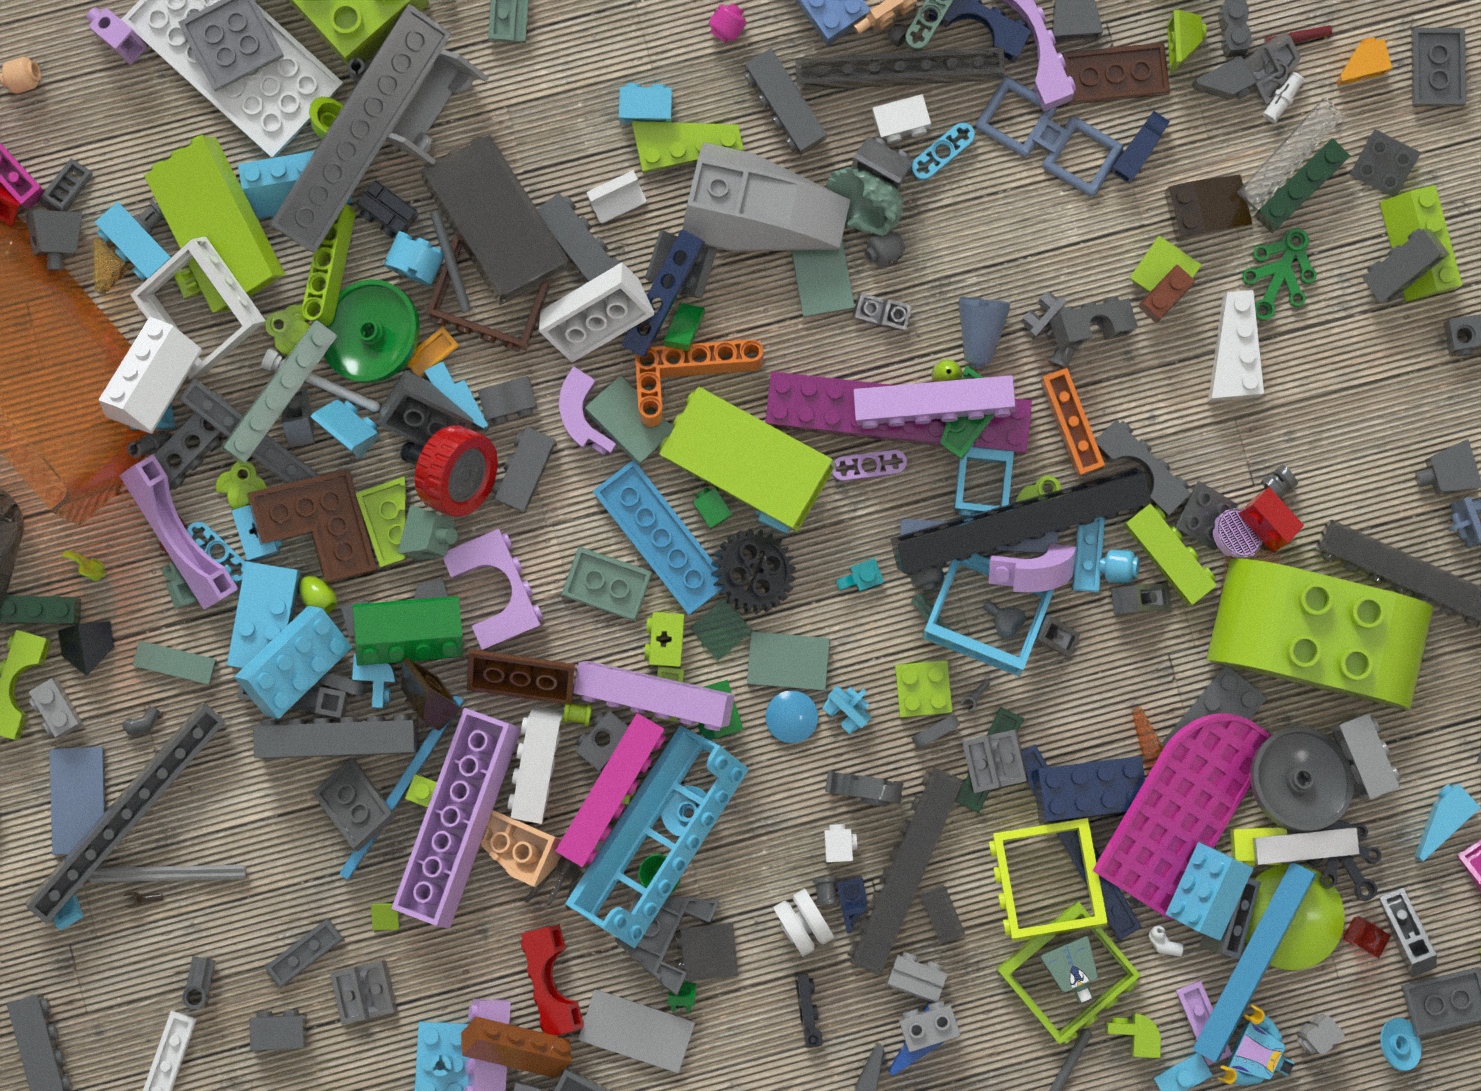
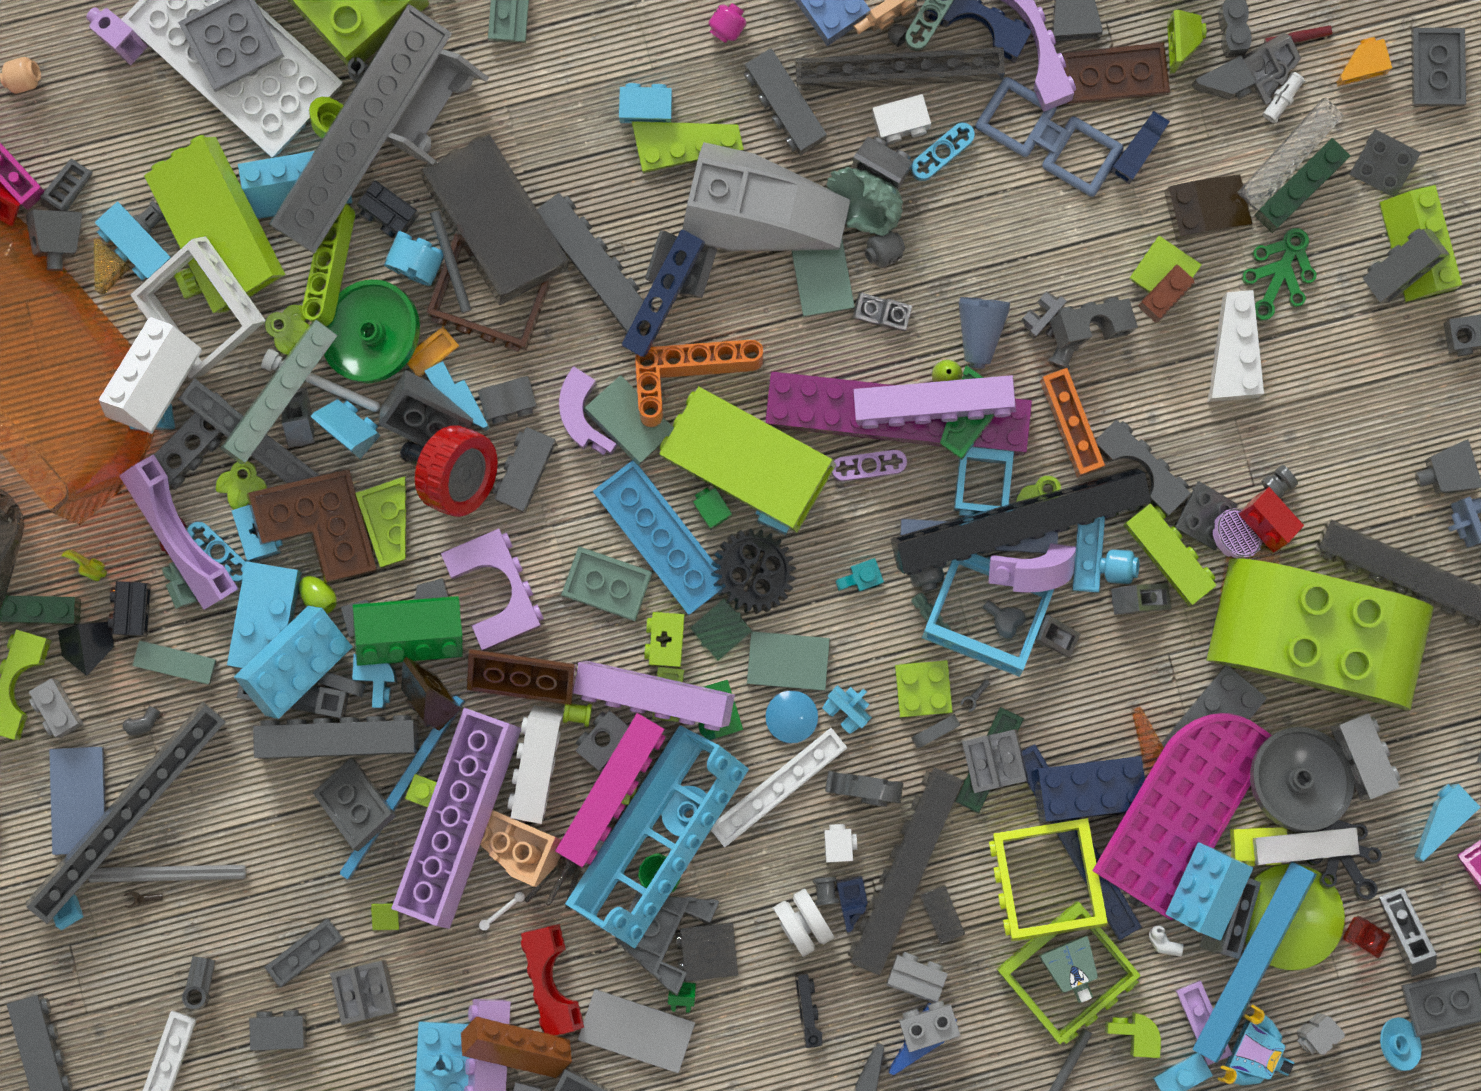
(130, 608): none -> black brick
(148, 444): dark grey pin -> none
(426, 535): sand green torso -> none
(485, 924): none -> white hinge
(595, 313): white slope -> none
(616, 197): white panel -> none
(684, 326): green tile -> none
(778, 787): none -> white tile

